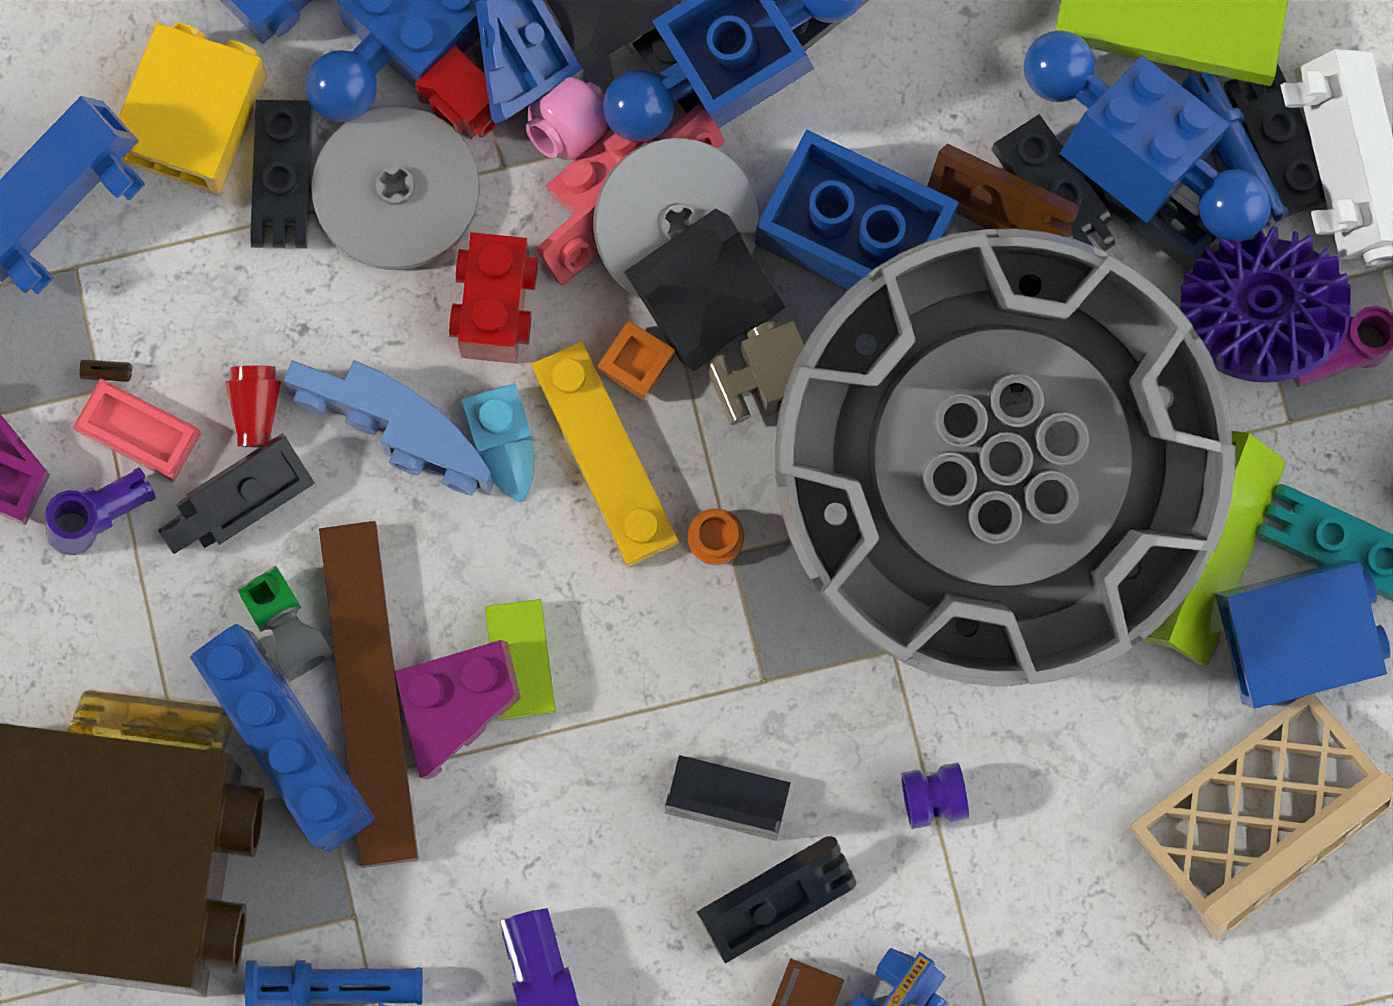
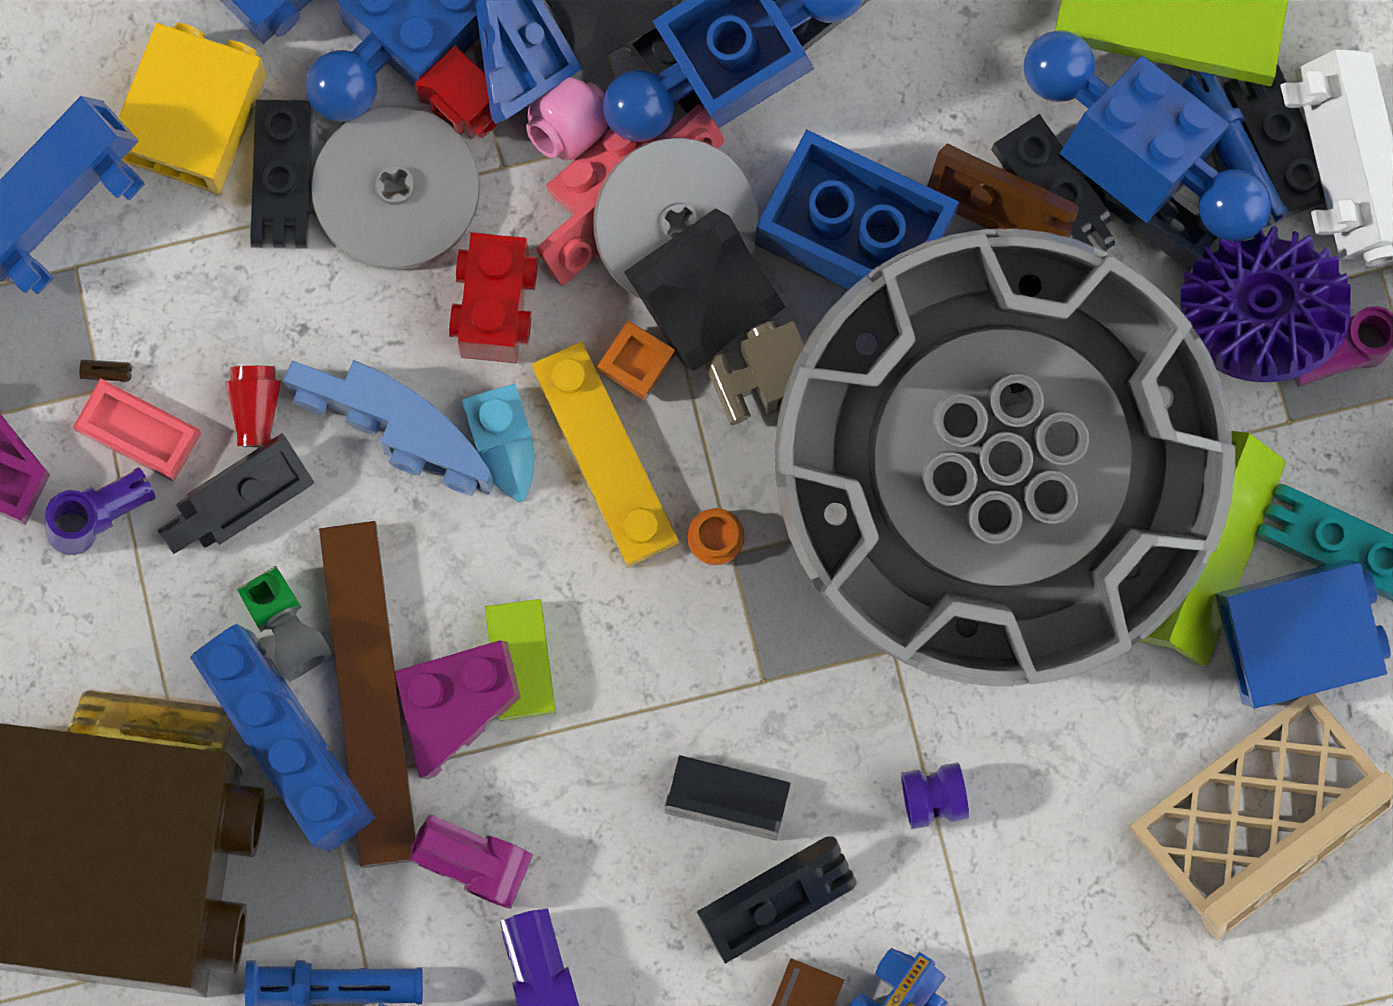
(484, 865): none -> magenta piece

